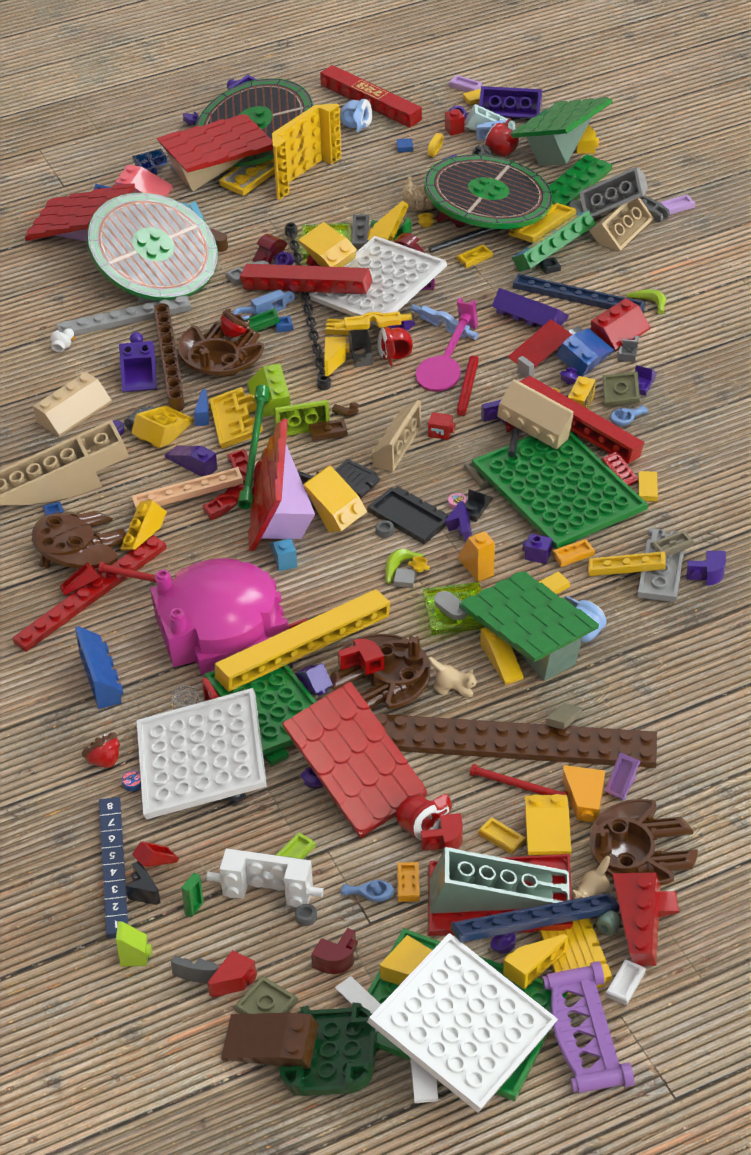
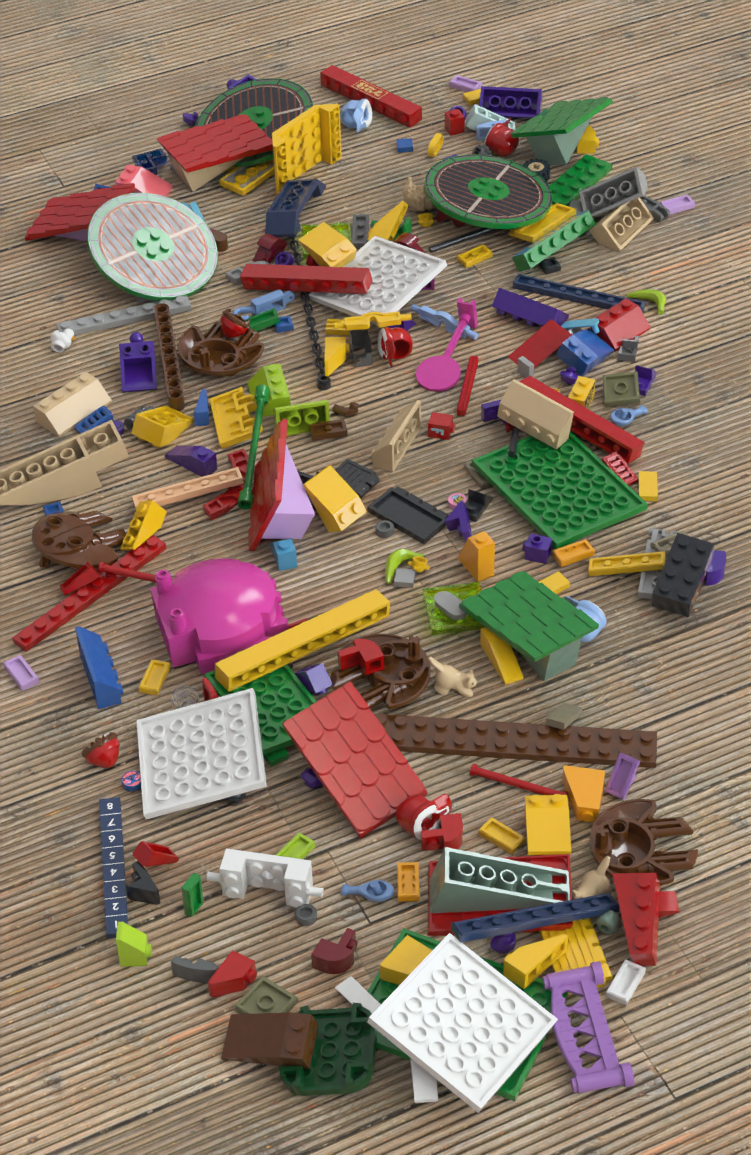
(21, 672): none -> lavender tile
(96, 418): none -> blue slope
(154, 677): none -> yellow tile
(285, 209): none -> dark blue slope
(539, 167): none -> black wheel
(582, 323): none -> medium azure piece
(682, 575): none -> black brick

